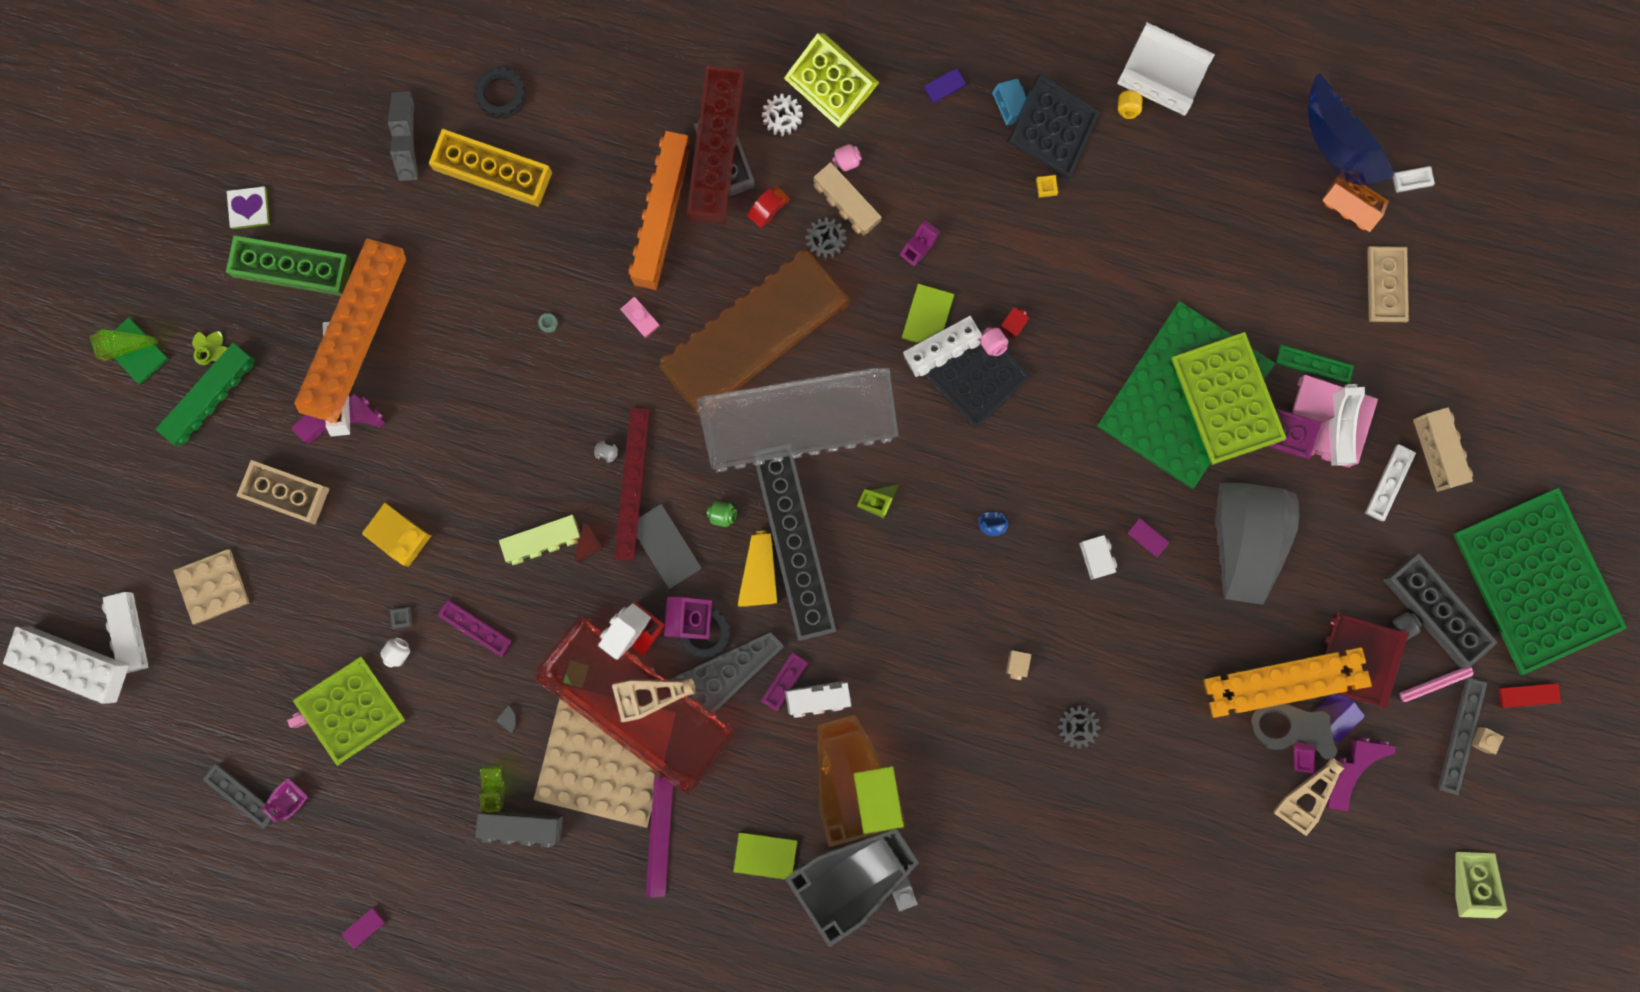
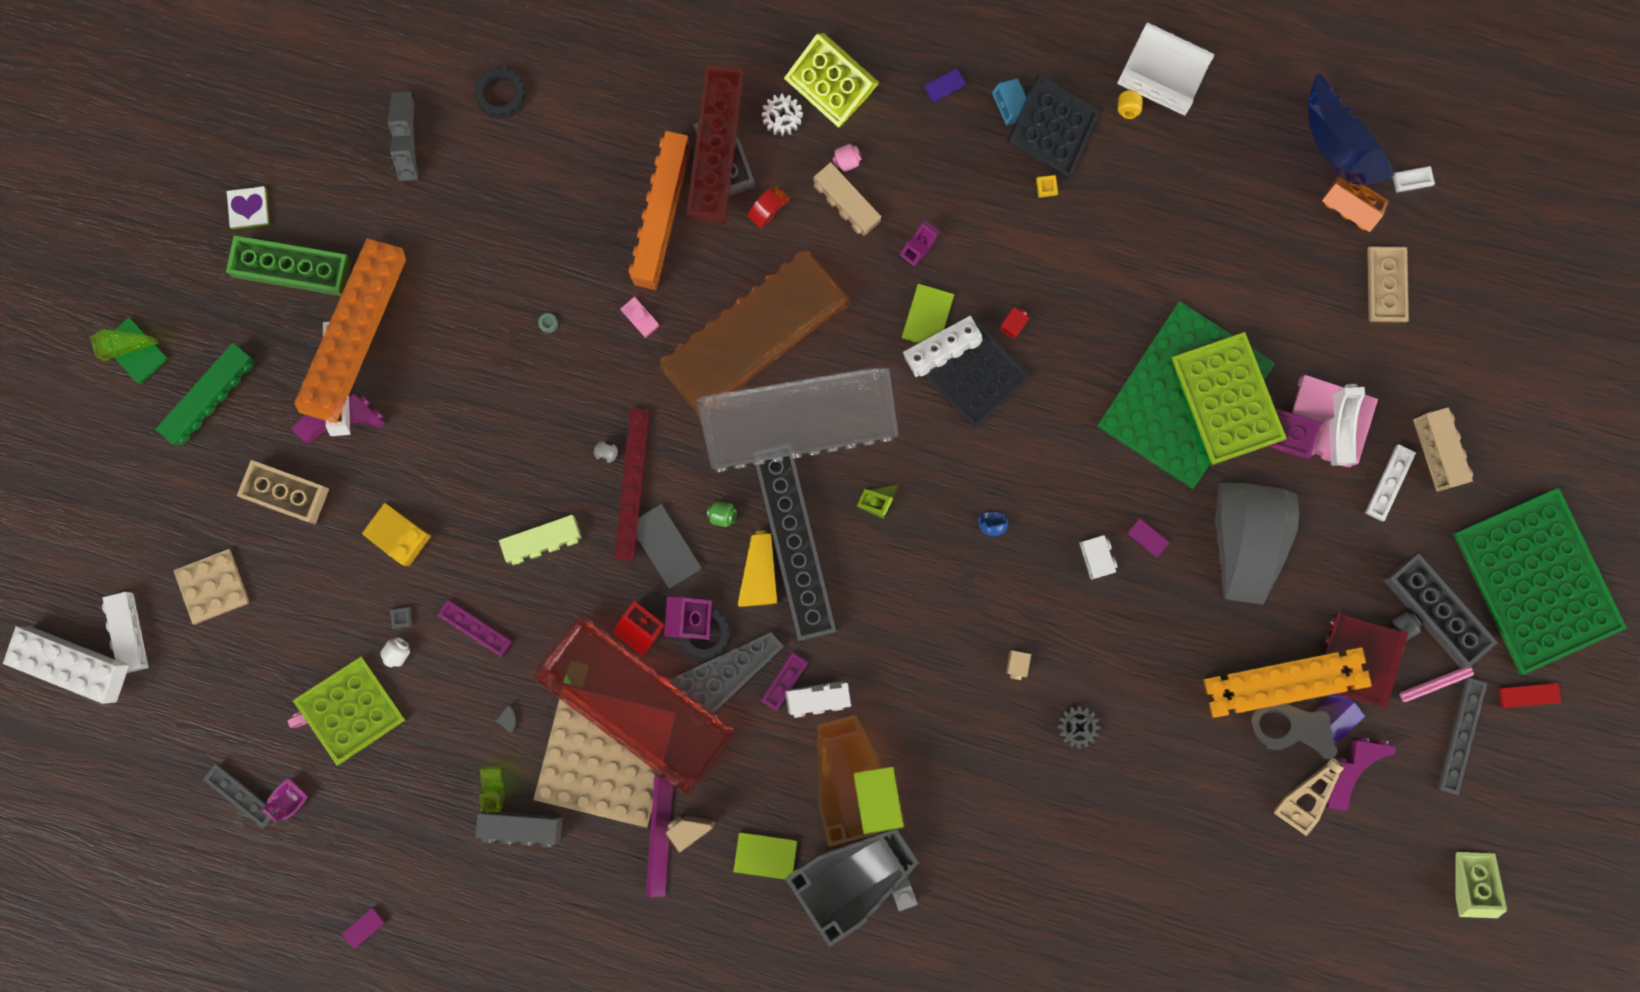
(211, 345): lime plate -> none
(490, 167): yellow brick -> none
(588, 544): clear red slope -> none
(623, 630): white brick -> none
(627, 699): tan plate -> none
(687, 830): none -> tan slope
(820, 234): dark grey gear -> none
(994, 341): bright pink head -> none
(1304, 757): magenta tile -> none
(1314, 364): green tile -> none
(1486, 740): tan brick -> none

